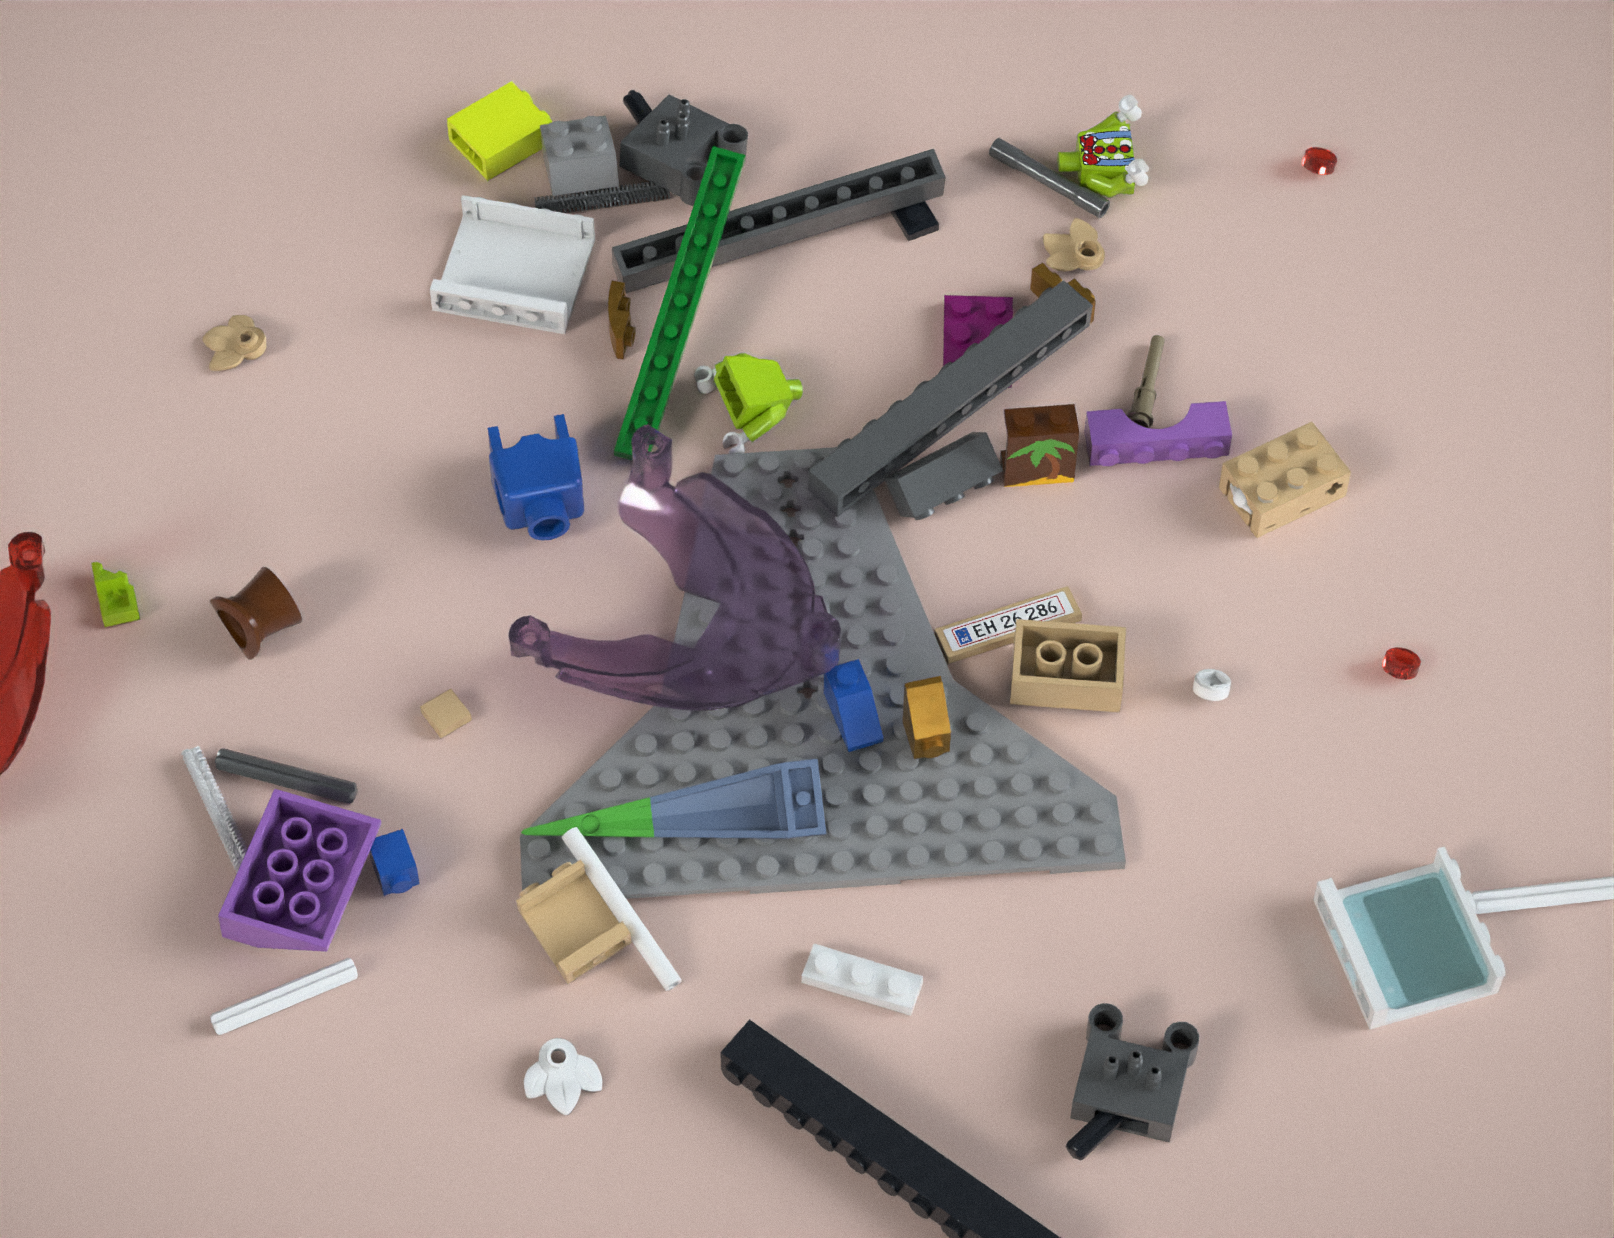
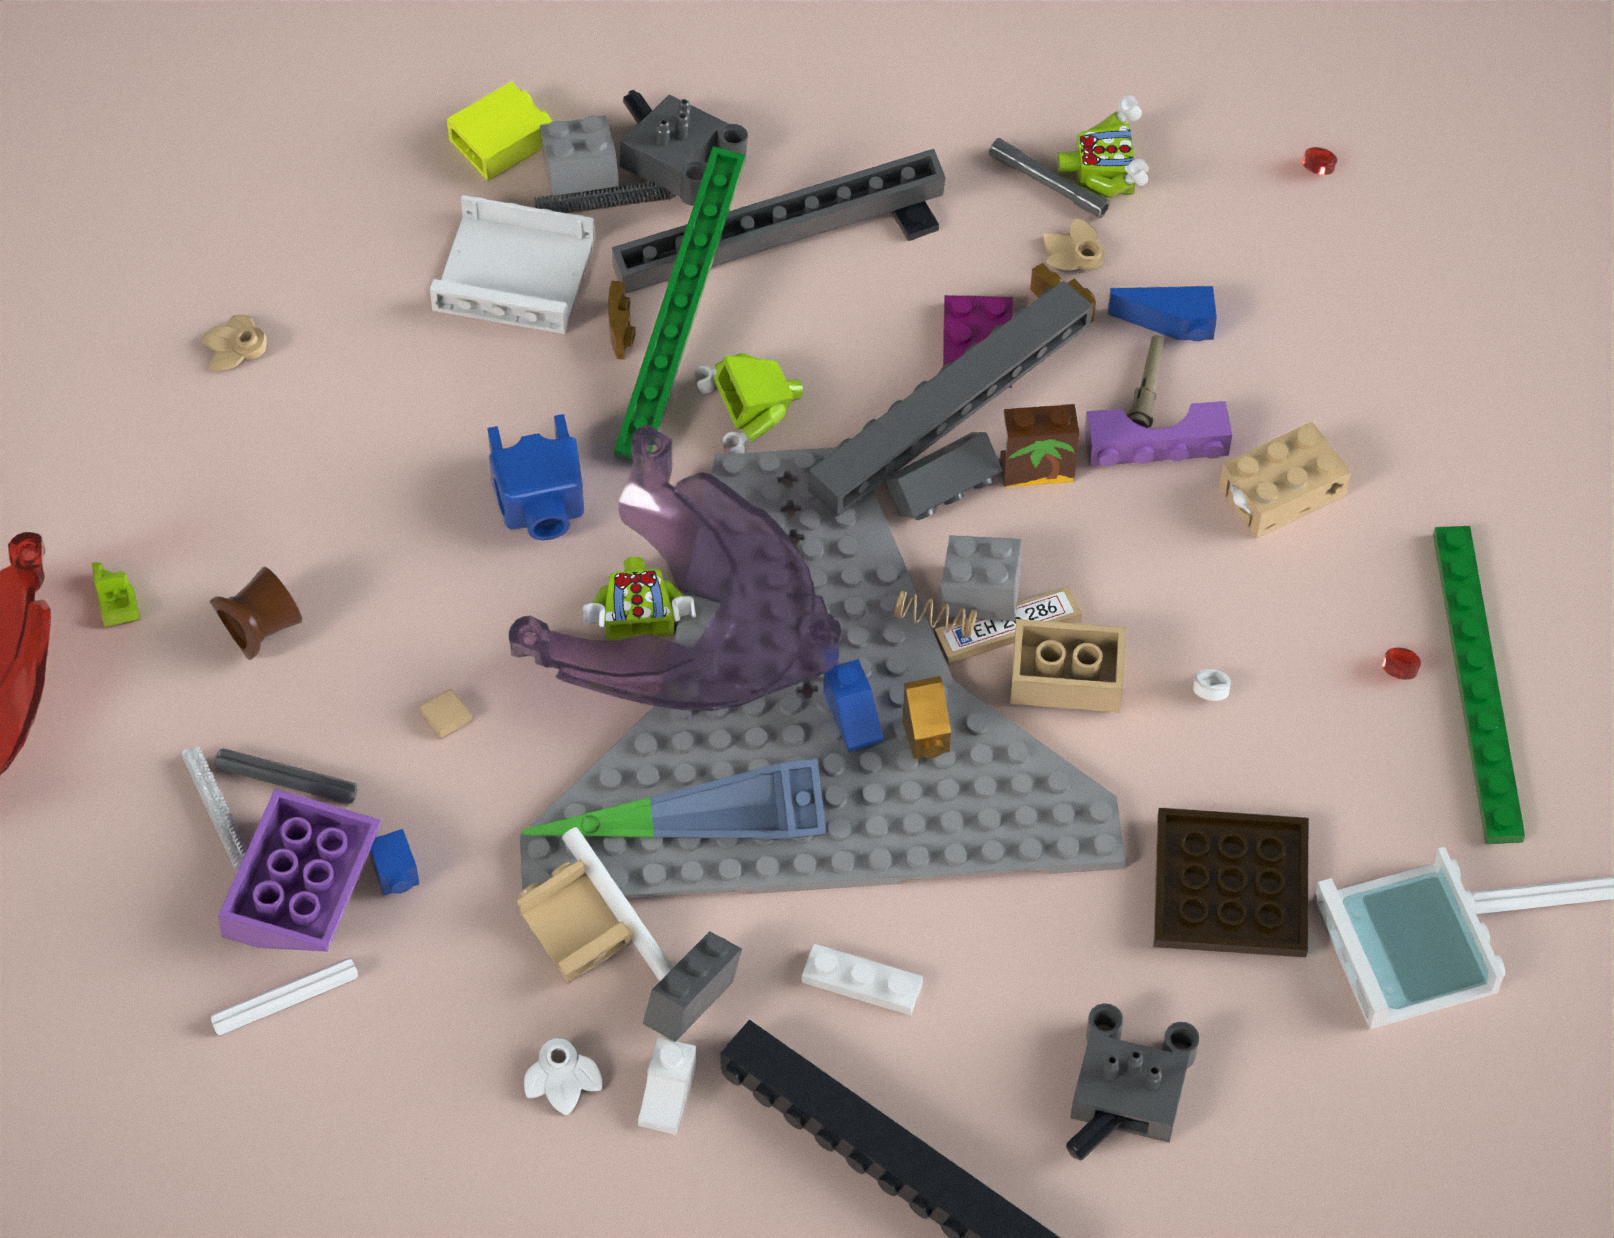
(637, 603): none -> torso
(667, 1085): none -> white arch
(692, 986): none -> dark grey brick
(970, 623): none -> tan piece
(982, 577): none -> light grey brick
(1171, 311): none -> blue slope
(1231, 882): none -> dark brown plate
(1478, 686): none -> green plate

